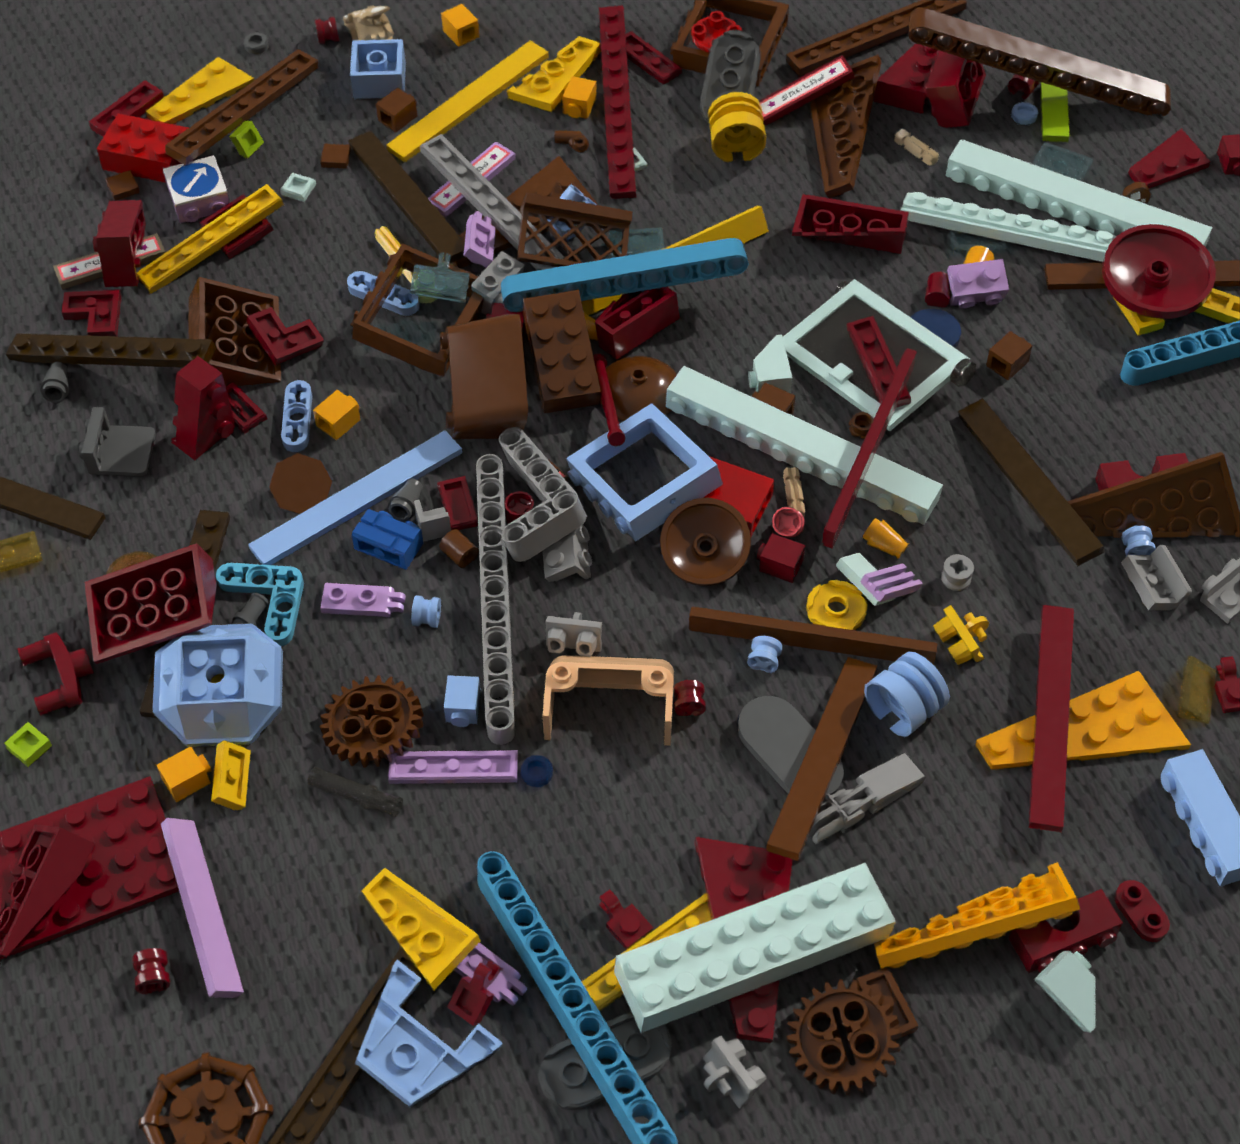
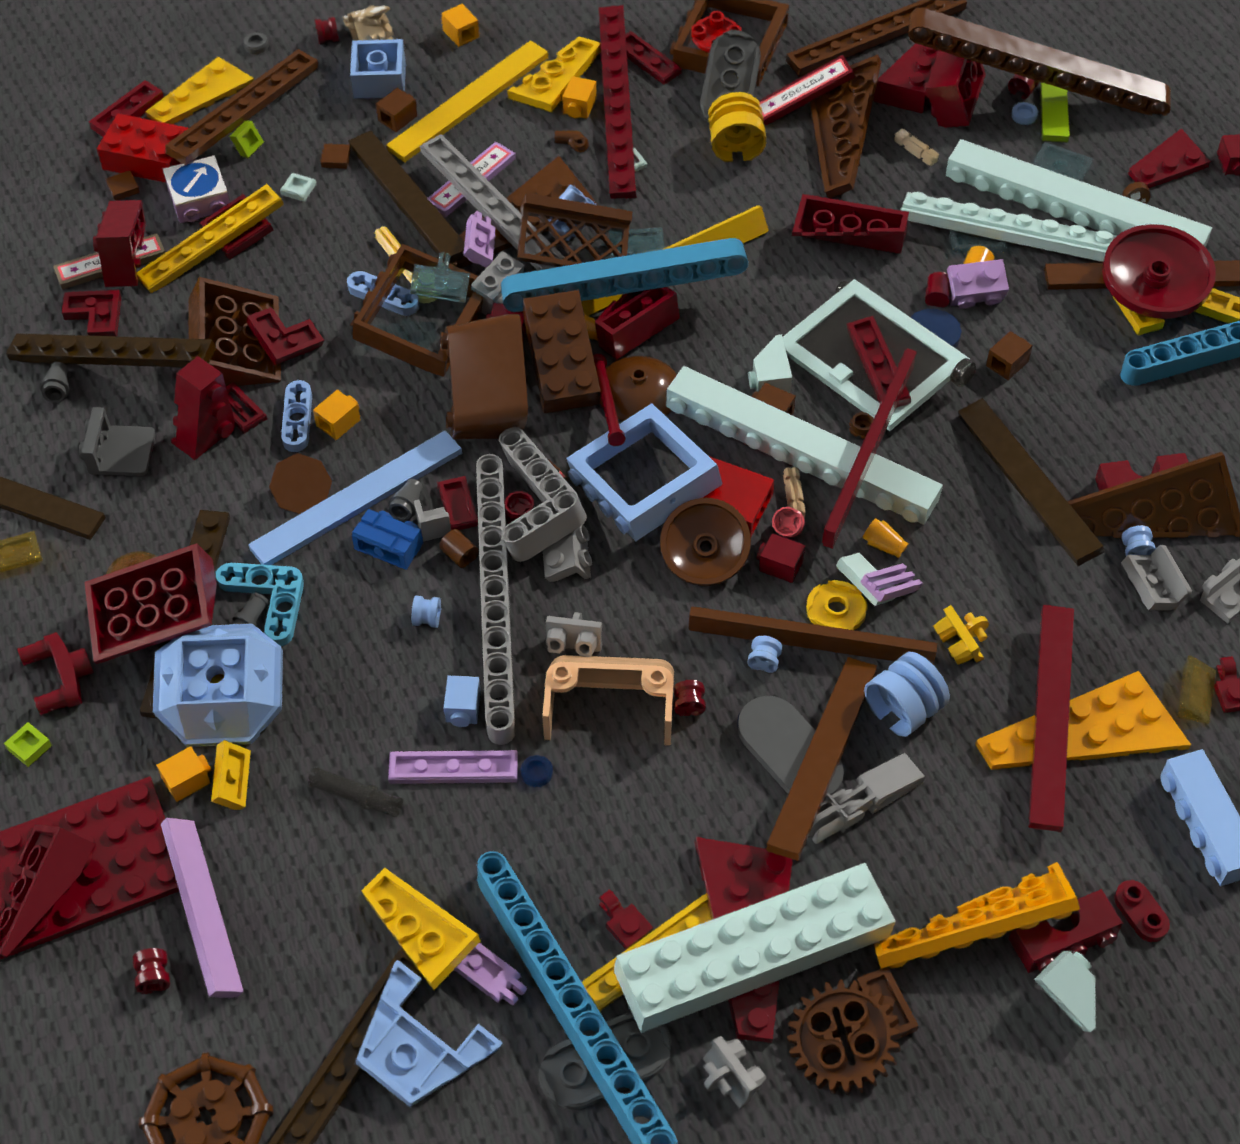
(360, 731): reddish brown gear -> none
(361, 600): lavender hinge -> none
(471, 995): dark red plate -> none
(964, 571): light grey wheel -> none

